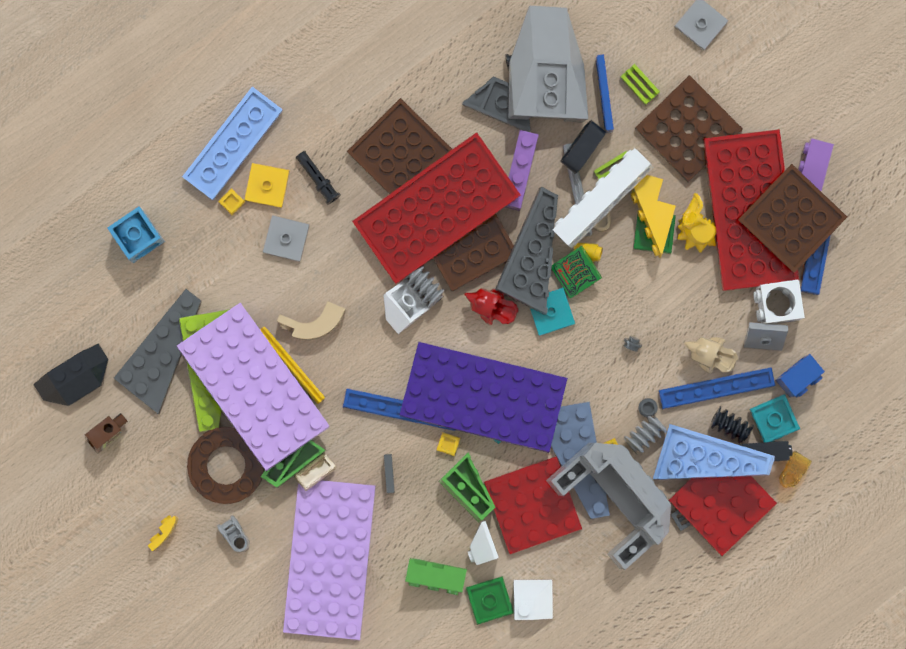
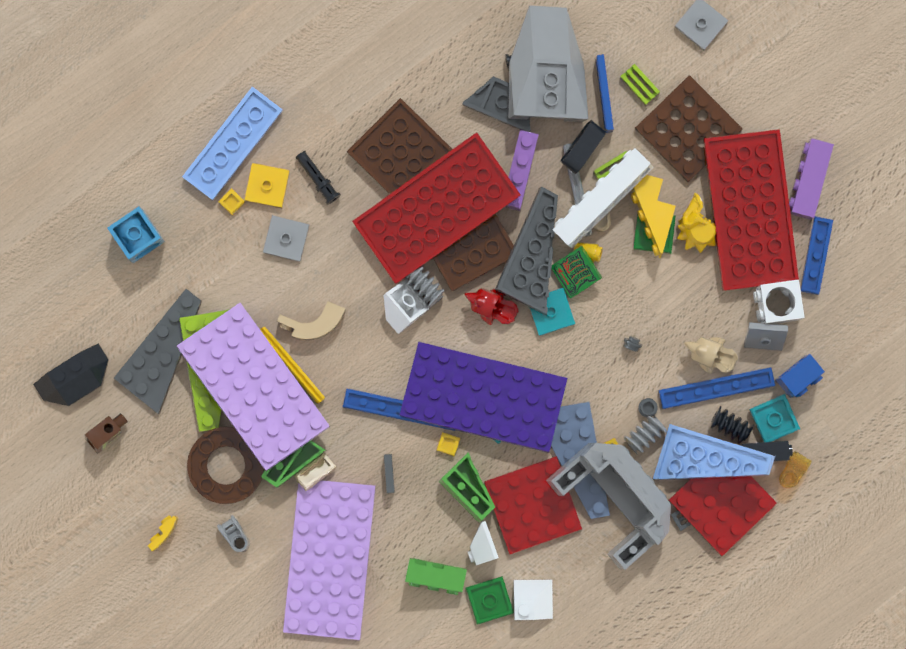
(792, 218): reddish brown plate -> none

